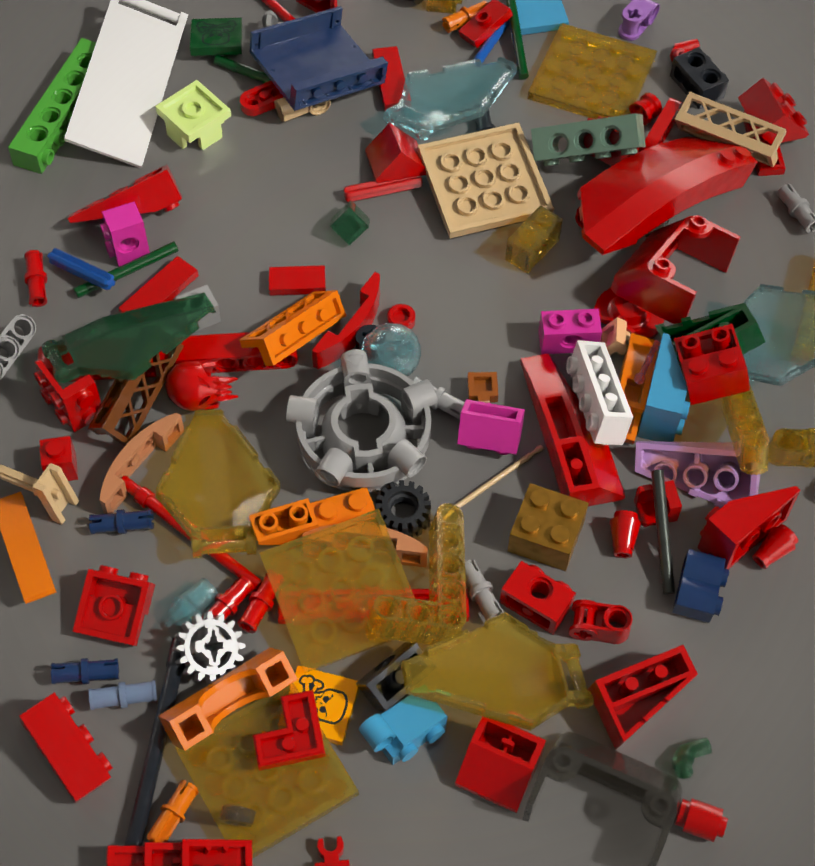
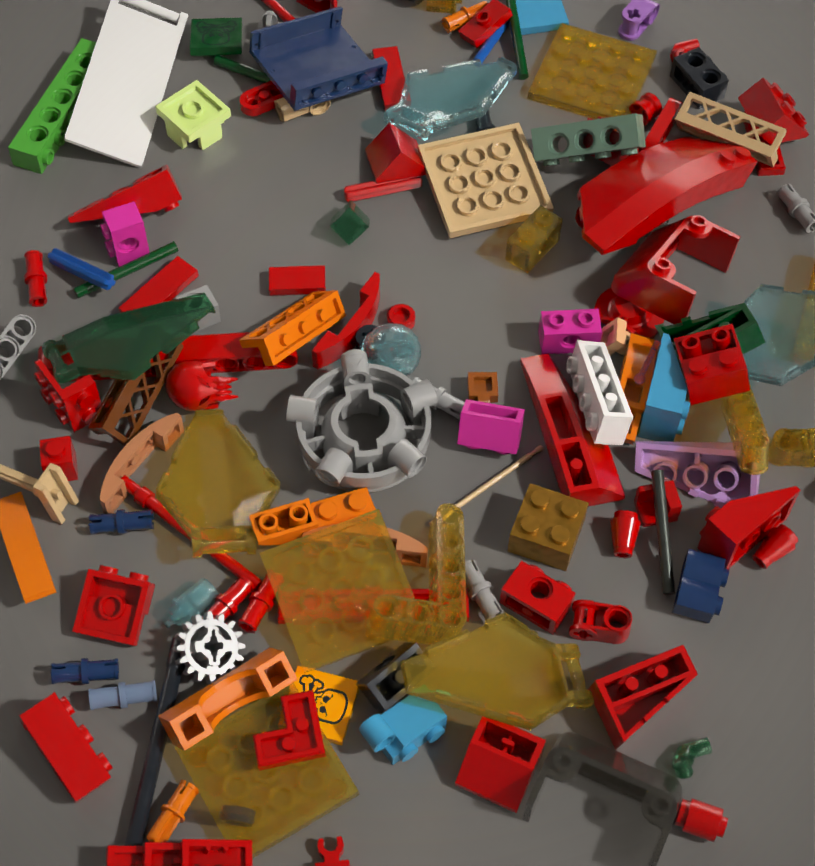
(409, 495): black tyre -> none

